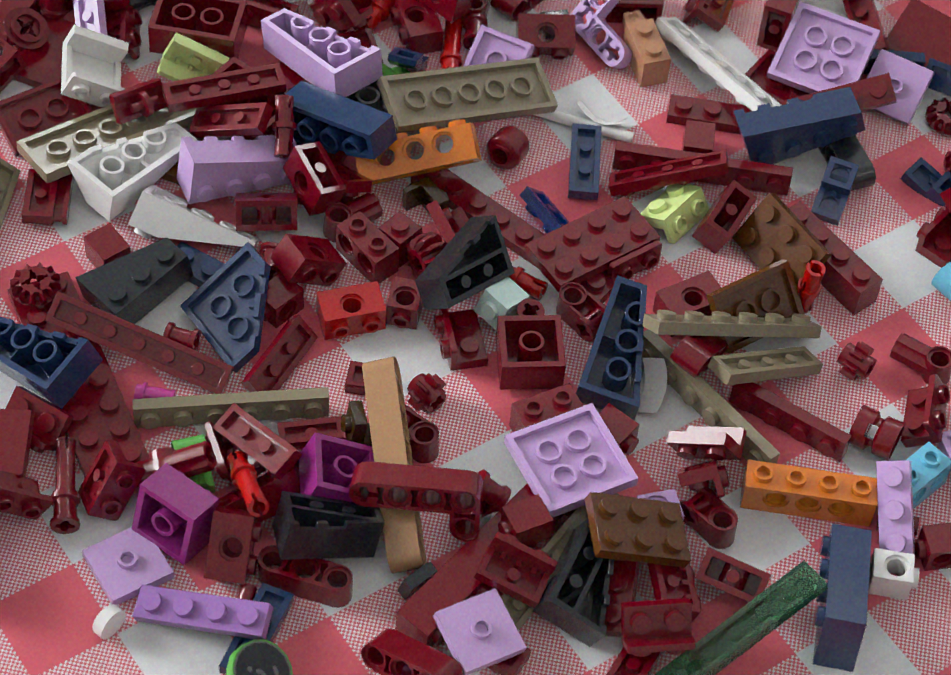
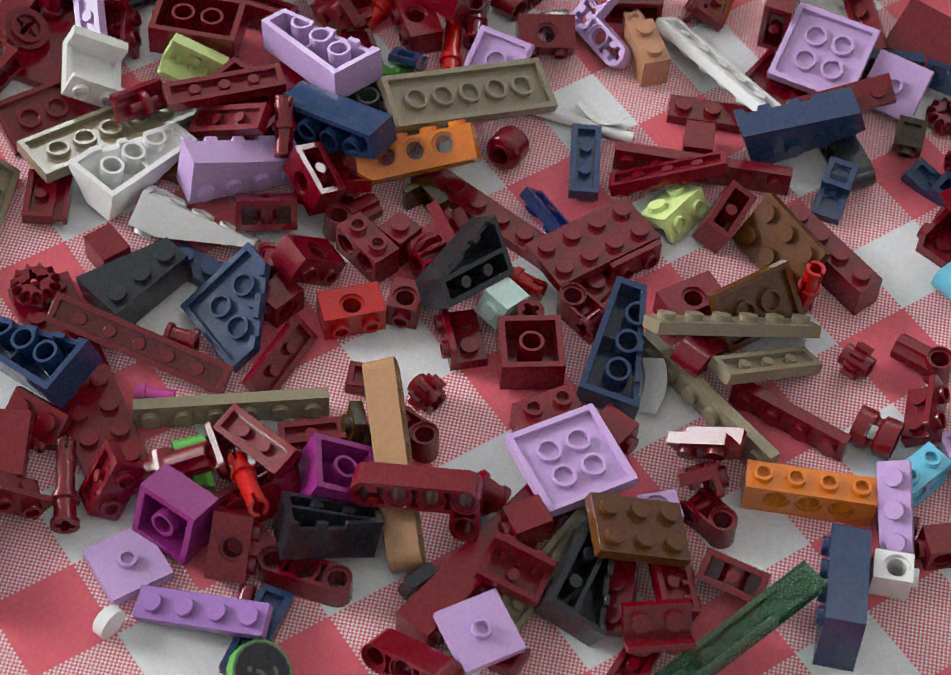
(909, 136): none -> dark brown bracket

